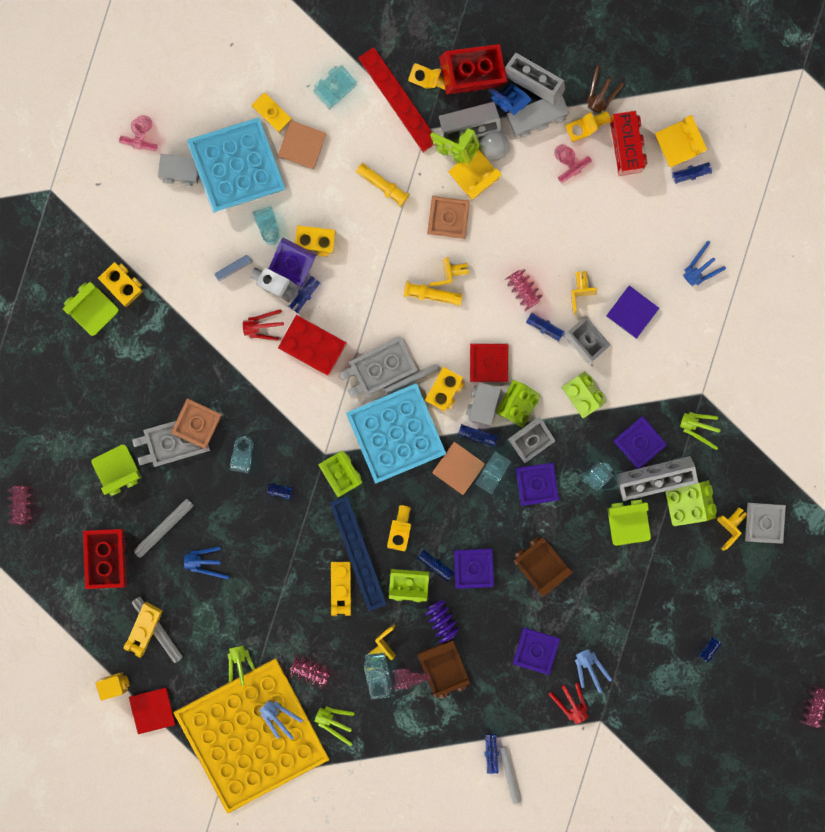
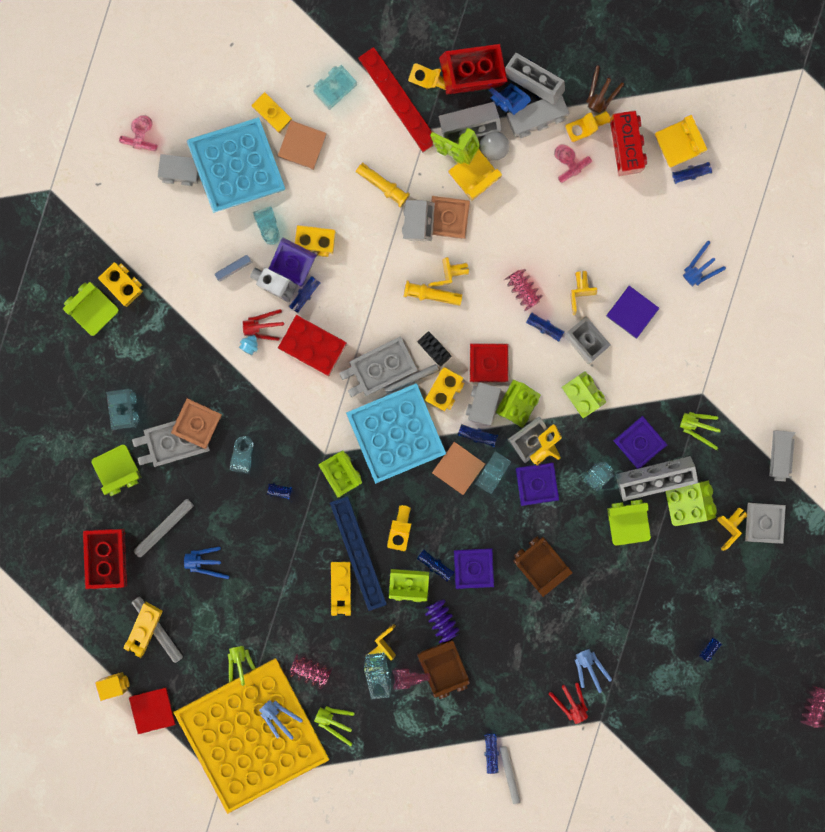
(19, 505): clear pink piece -> none
(117, 418): none -> clear light blue brick
(249, 344): none -> medium azure plate
(418, 220): none -> light grey brick
(434, 348): none -> black tyre
(536, 651): dark purple tile -> none
(548, 447): none -> yellow bracket
(781, 455): none -> light grey window

